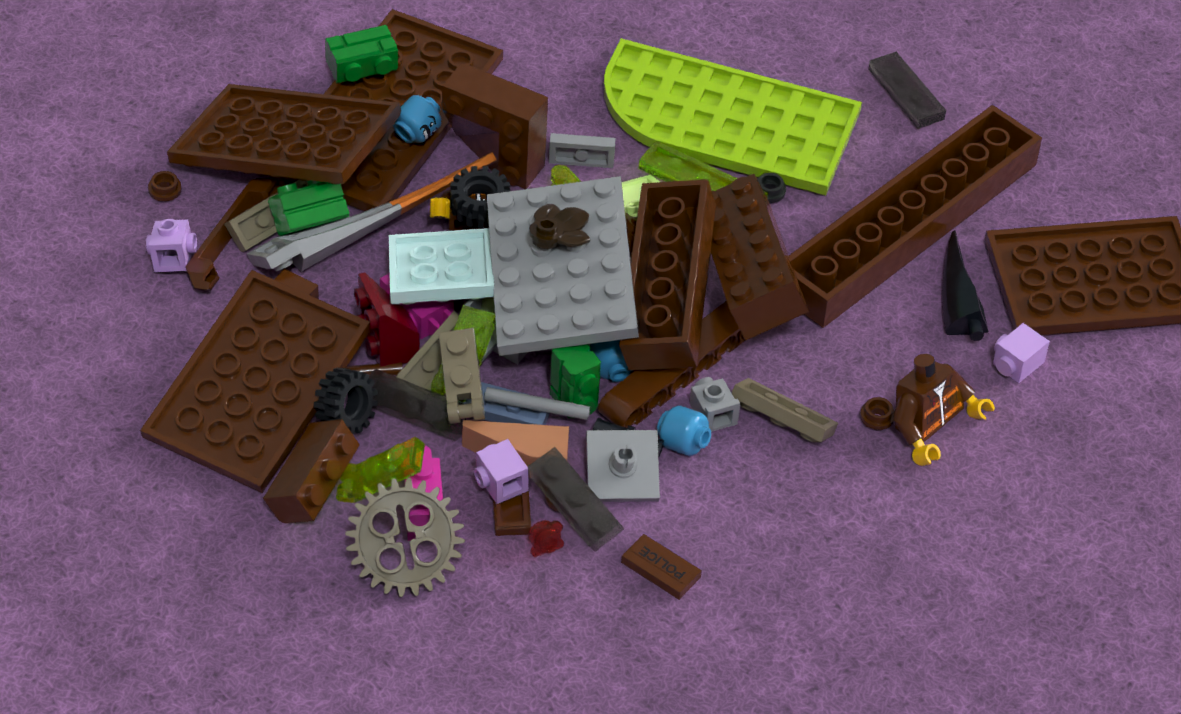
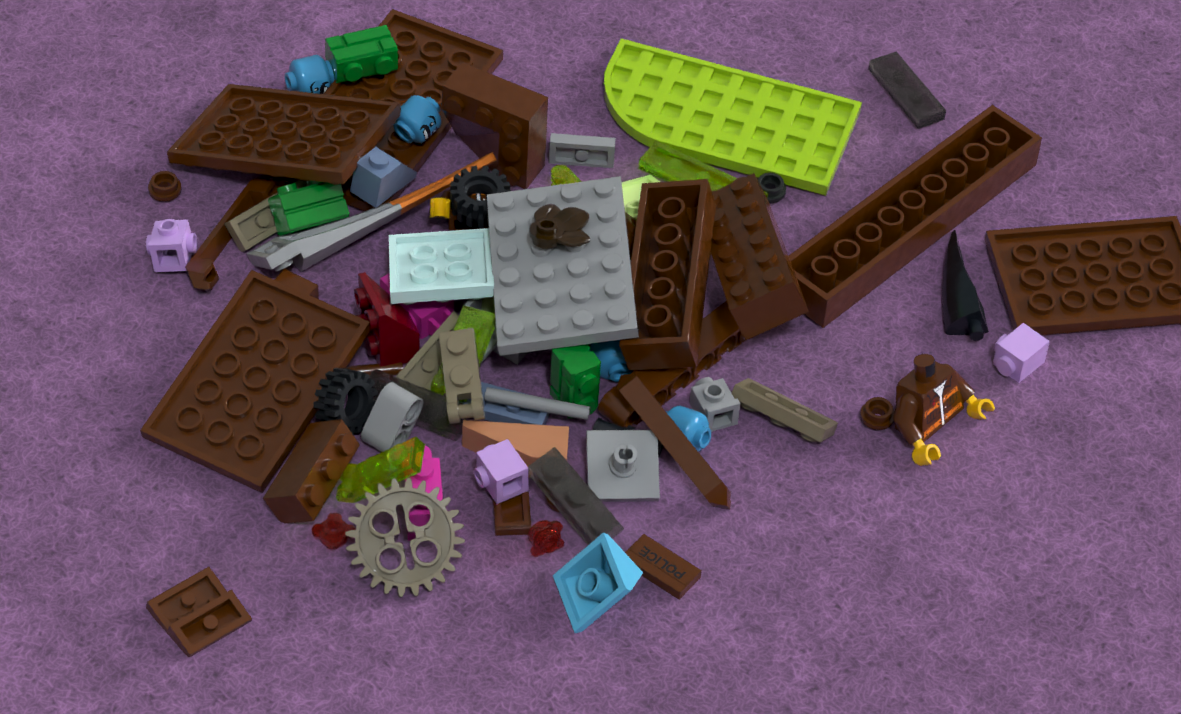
(198, 612): none -> reddish brown slope
(309, 75): none -> dark azure head
(330, 538): none -> clear red plate
(379, 177): none -> sand blue slope
(391, 417): none -> light grey beam
(595, 581): none -> medium azure slope
(674, 441): none -> reddish brown piece

